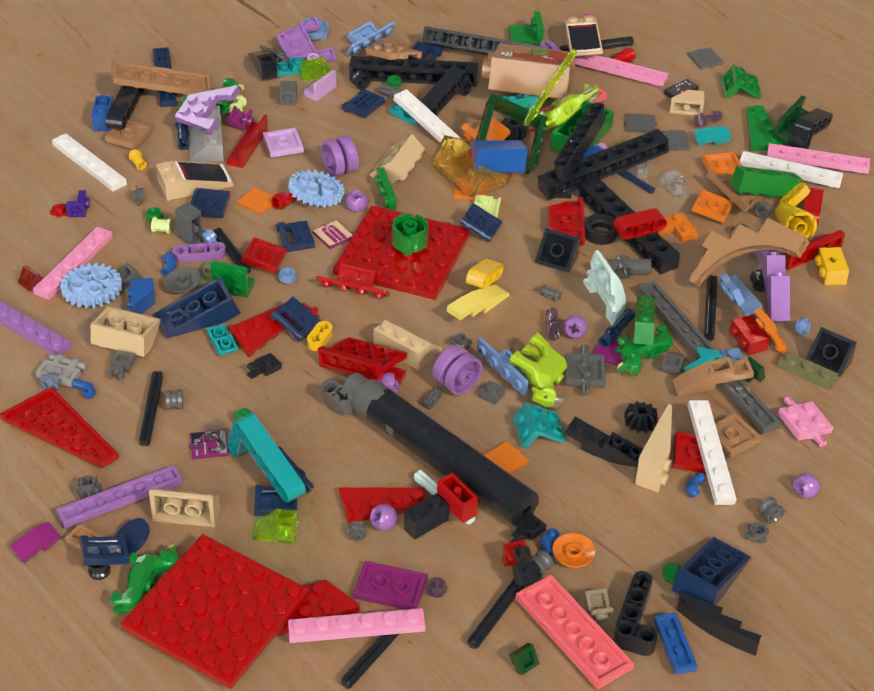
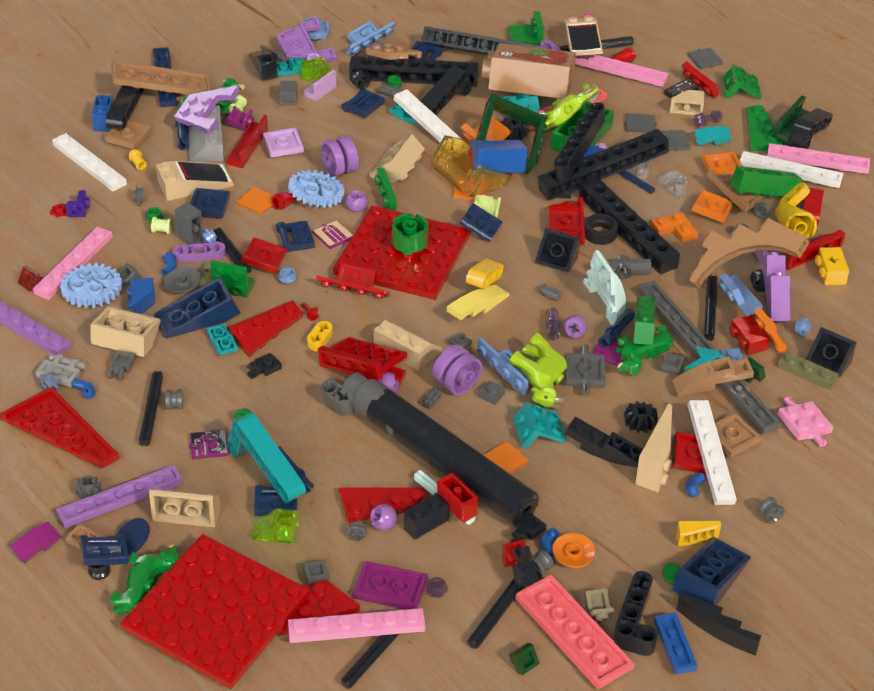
(298, 315): dark blue plate -> none
(315, 571): none -> dark grey plate
(535, 109): clear neon green bar -> none
(639, 223): red beam -> none
(696, 531): none -> yellow slope
(700, 79): none -> red plate
(757, 532): dark grey plate -> none
(806, 485): medium lavender piece -> none

